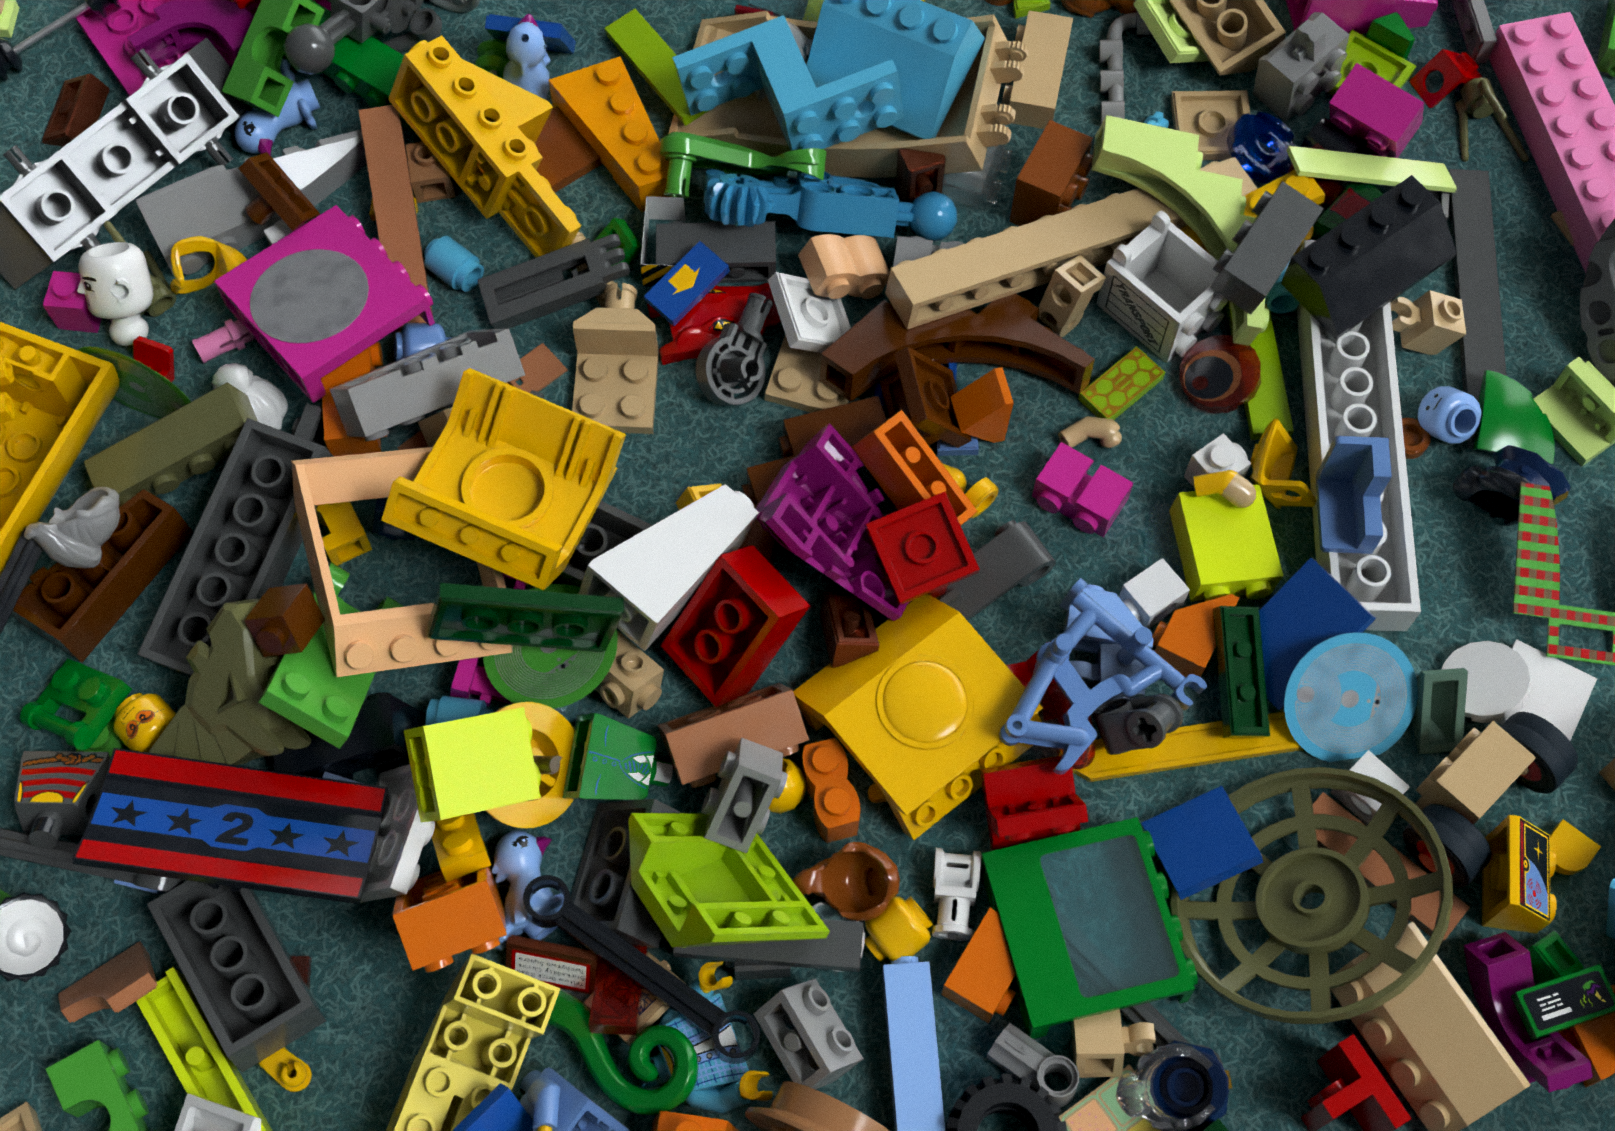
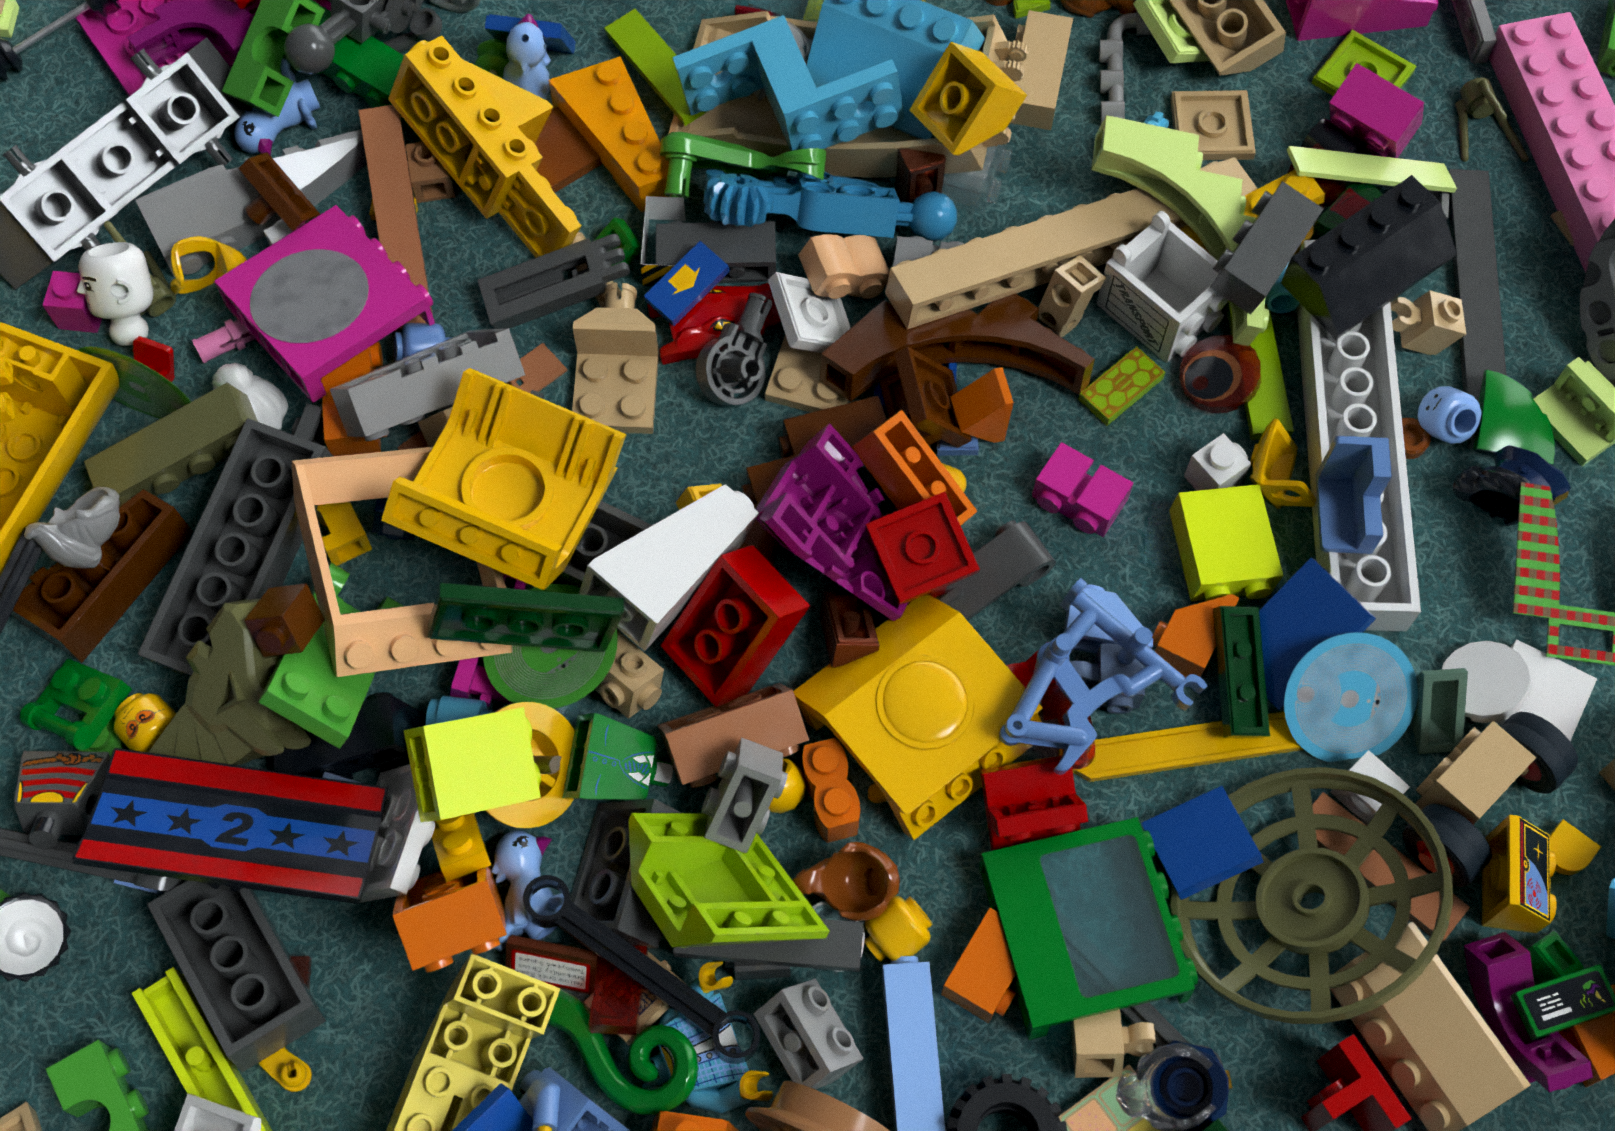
(75, 109): copper slope -> none
(111, 985): nougat tile -> none
(453, 263): medium azure brick -> none
(955, 886): white connector -> none
(966, 99): none -> yellow slope
(982, 495): yellow tile -> none
(1025, 1057): light grey piece -> none
(1052, 174): dark orange brick -> none
(1092, 427): tan arm -> none
(1137, 722): dark grey piece -> none
(1154, 593): white brick -> none
(1227, 484): arm -> none
(1244, 145): clear blue tile -> none
(1301, 66): light grey hinge -> none
(1392, 34): green slope -> none
(1455, 69): red bracket -> none

